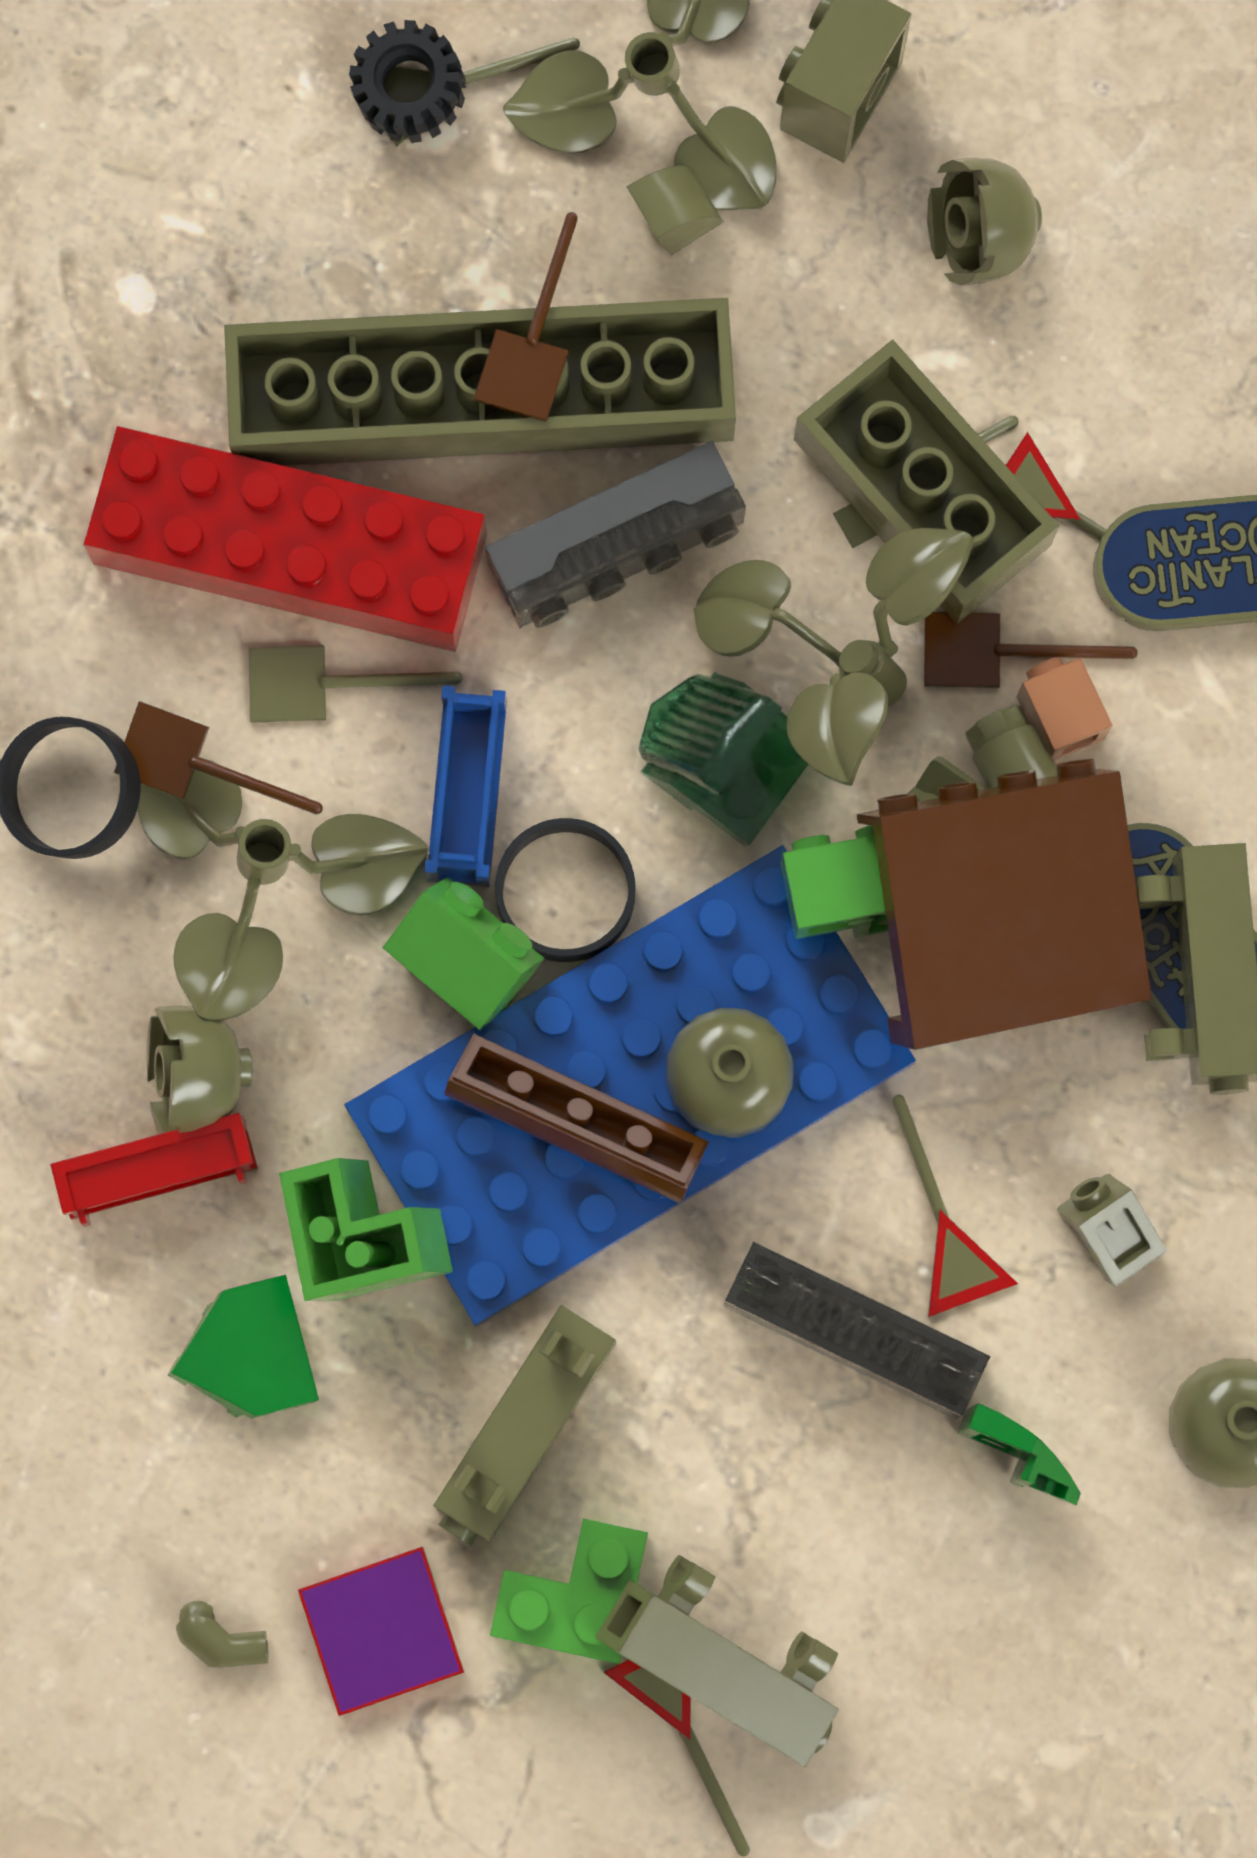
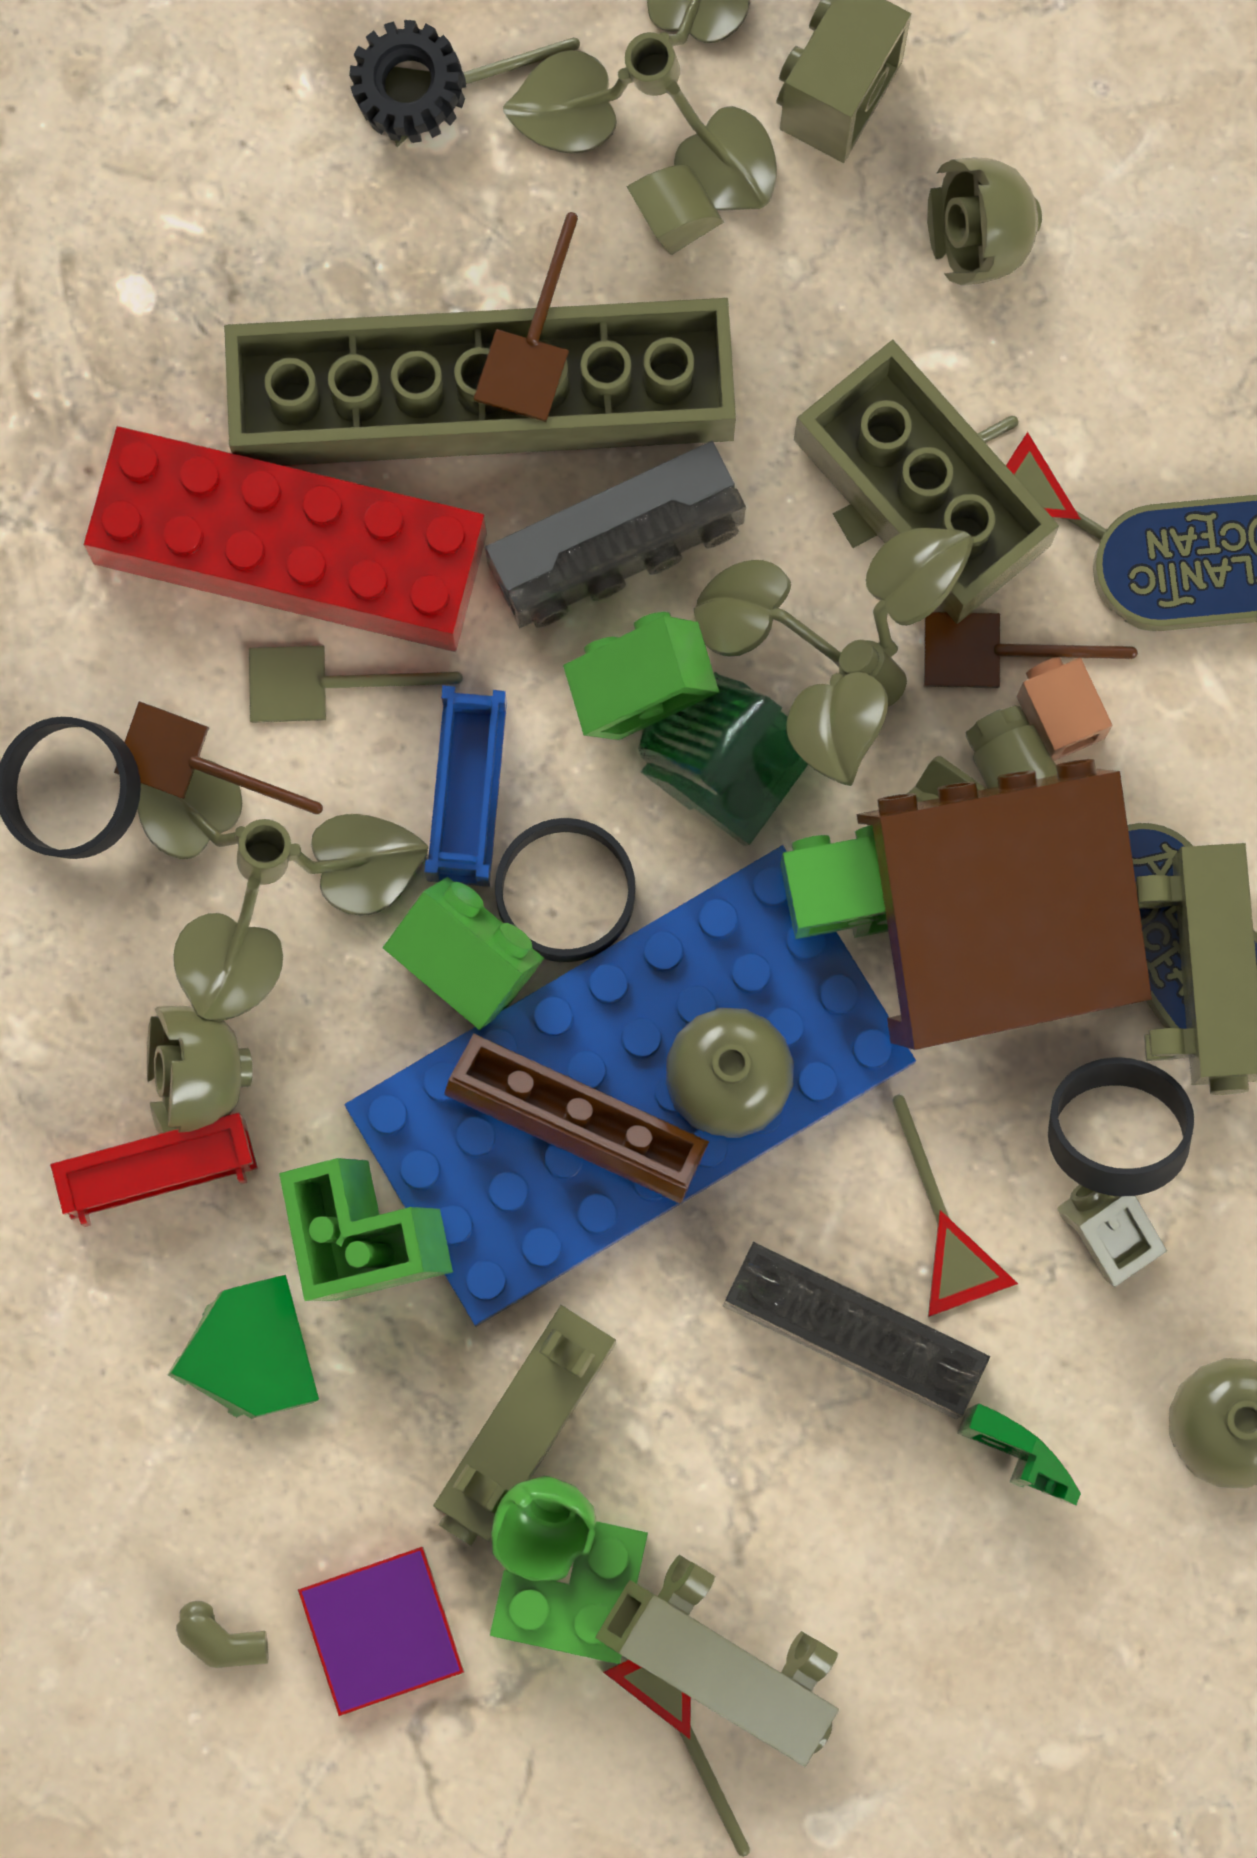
(542, 1528): none -> bright green hair
(640, 676): none -> bright green brick
(1133, 1074): none -> black tyre

